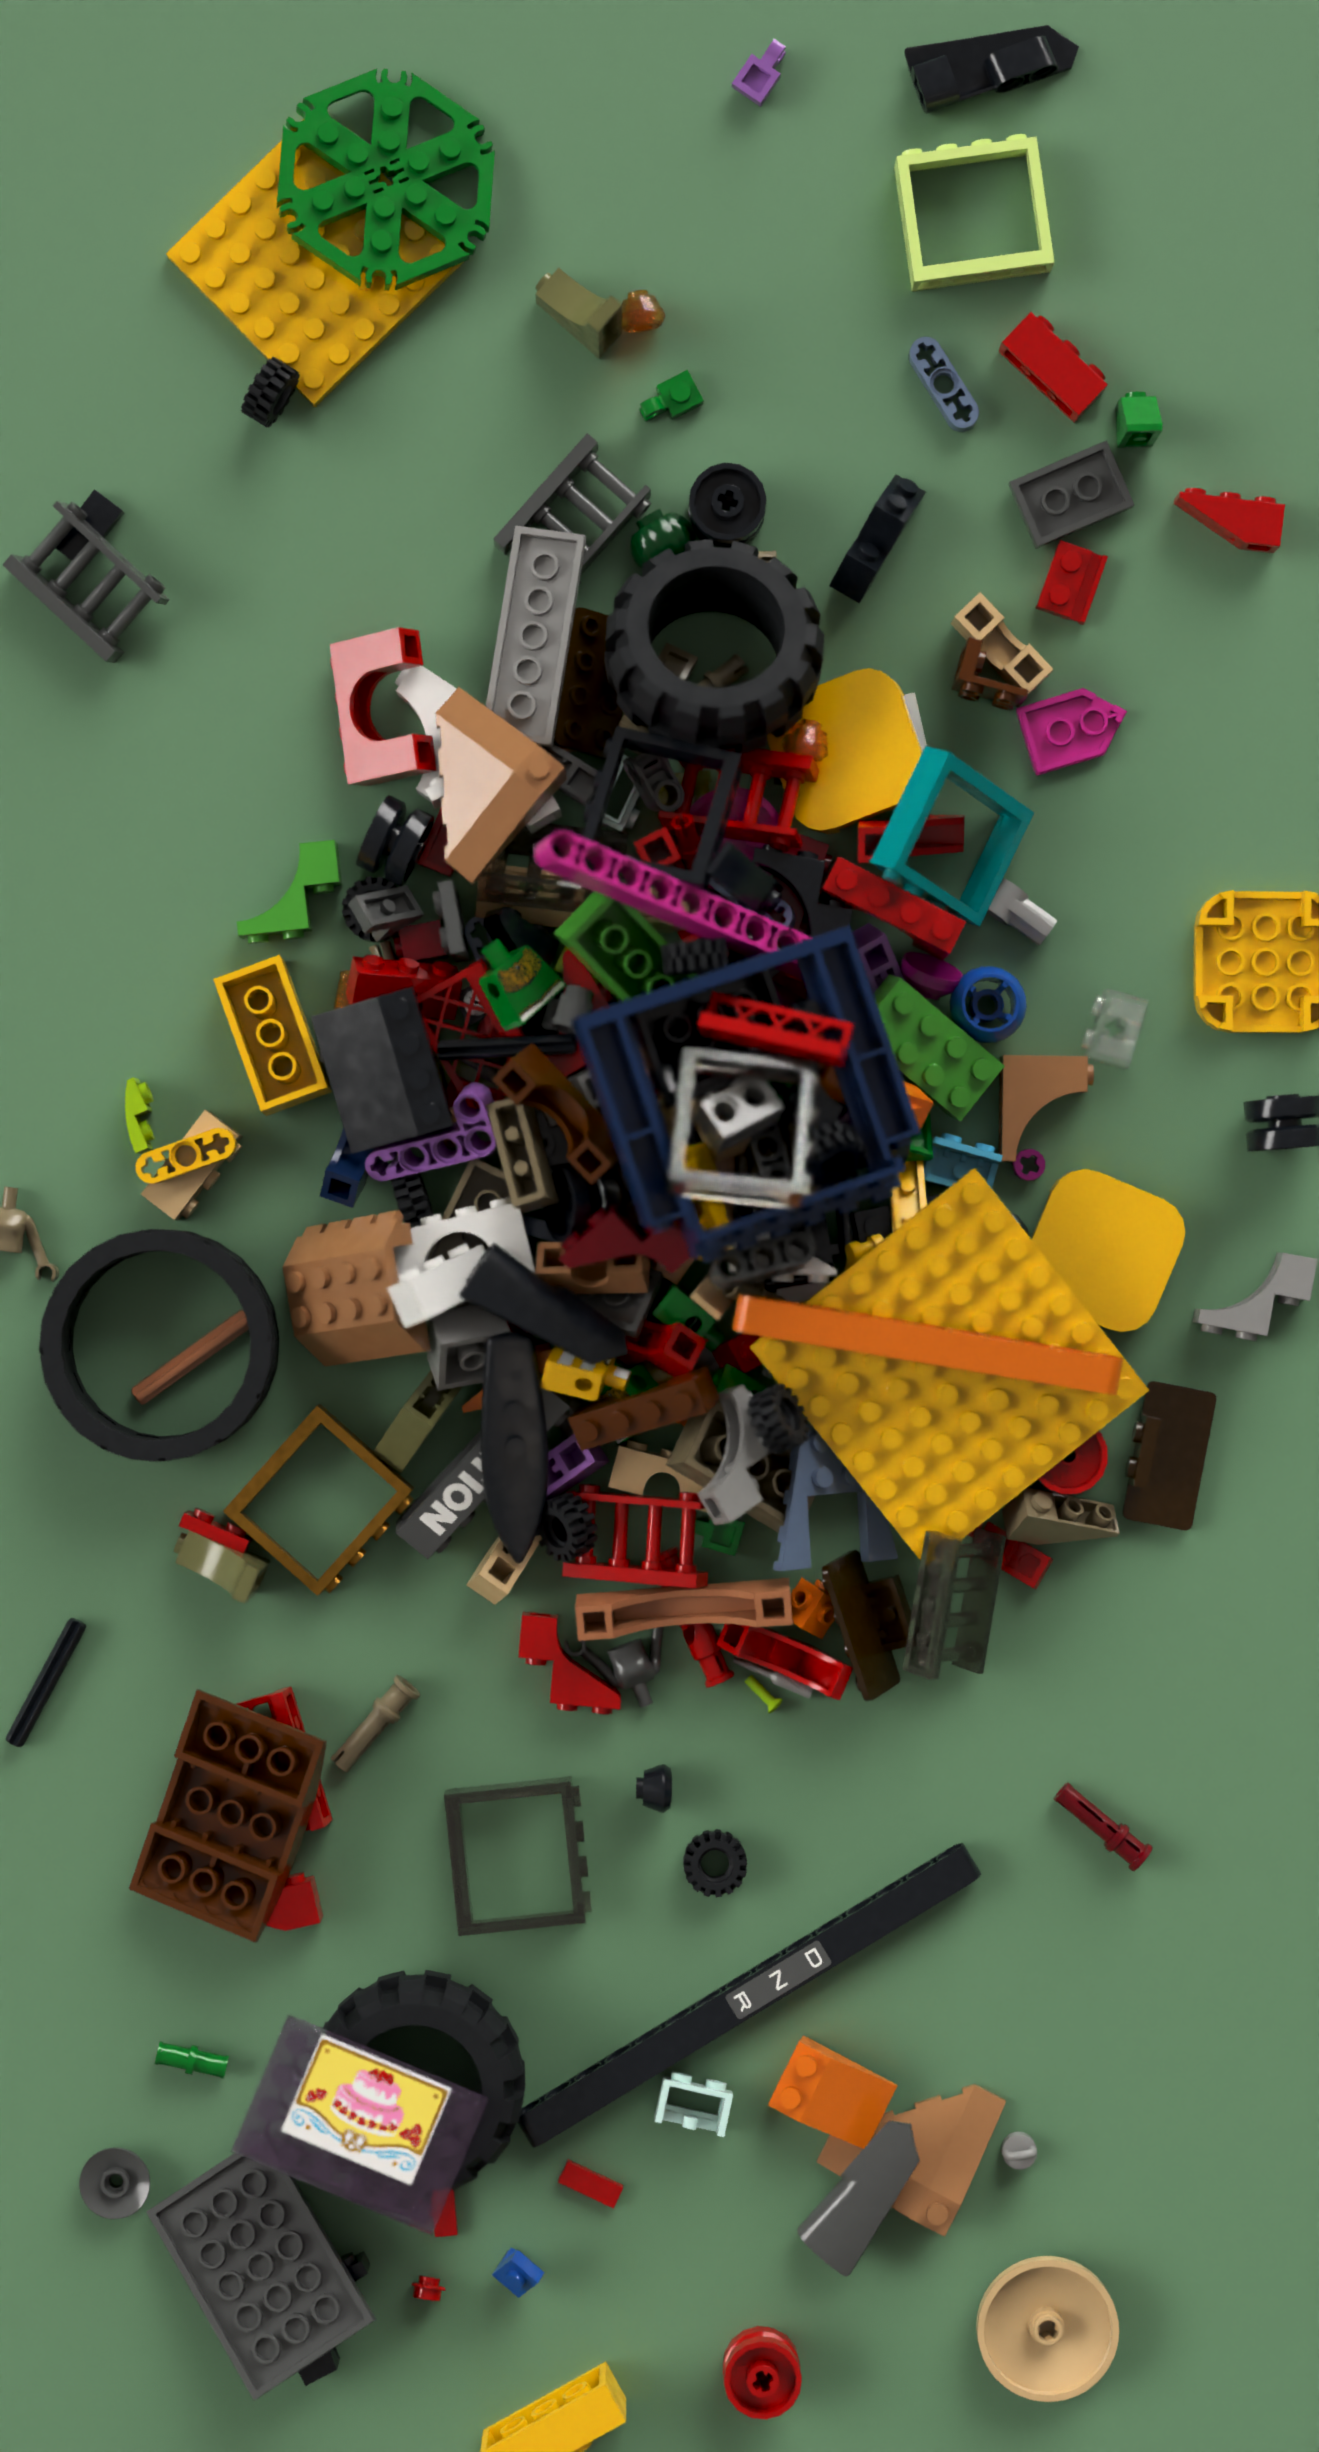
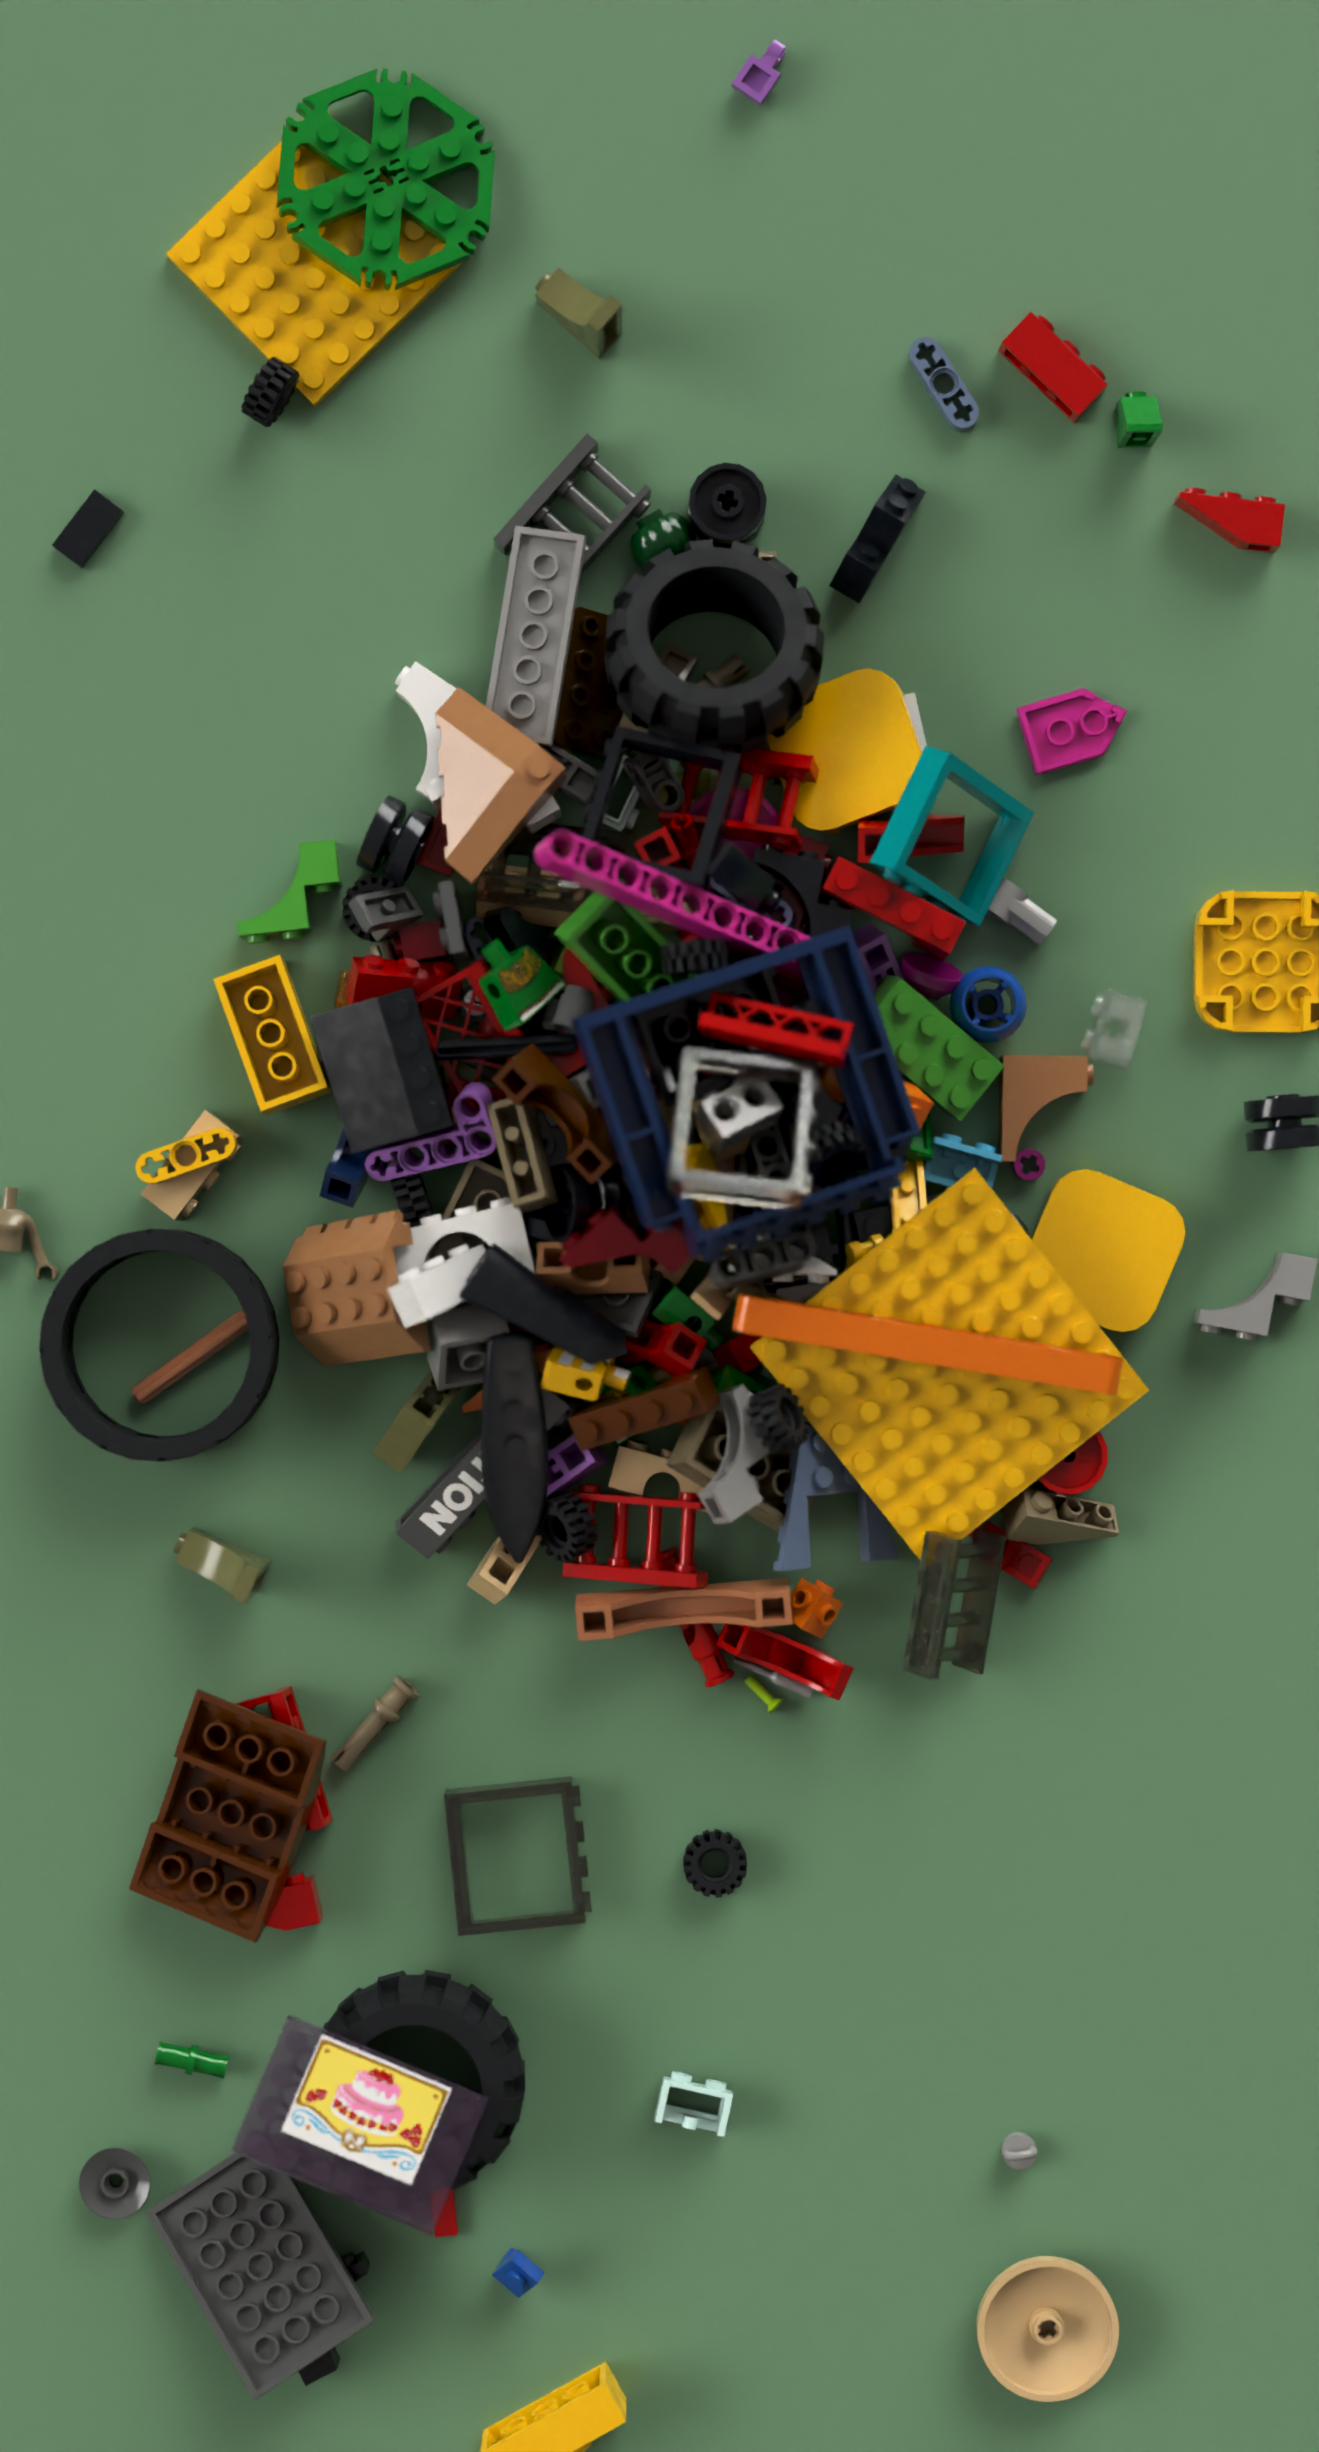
(45, 1682): black axle -> none
(53, 593): dark grey fence -> none
(137, 1104): lime slope -> none
(203, 1524): red plate -> none
(357, 670): arch -> none
(375, 1527): pearl gold window -> none
(428, 2288): red plate -> none
(571, 1682): red arch -> none
(590, 2183): red piece -> none
(630, 1664): dark grey piece -> none
(641, 312): clear orange cone -> none
(655, 1788): black cone -> none
(675, 396): green plate -> none
(720, 1537): green plate -> none
(748, 1994): black beam -> none
(766, 2393): red wheel -> none
(806, 739): clear orange cone -> none
(832, 2093): orange slope -> none
(860, 2201): dark grey panel -> none
(871, 1619): dark brown bracket -> none
(950, 2146): medium nougat slope -> none
(972, 686): reddish brown bracket -> none
(983, 268): yellowish green window -> none
(997, 62): black panel -> none
(1010, 658): tan arch -> none
(1071, 494): dark grey plate -> none
(1071, 582): red plate -> none
(1116, 1836): dark red pin -> none
(1168, 1455): dark brown bracket -> none

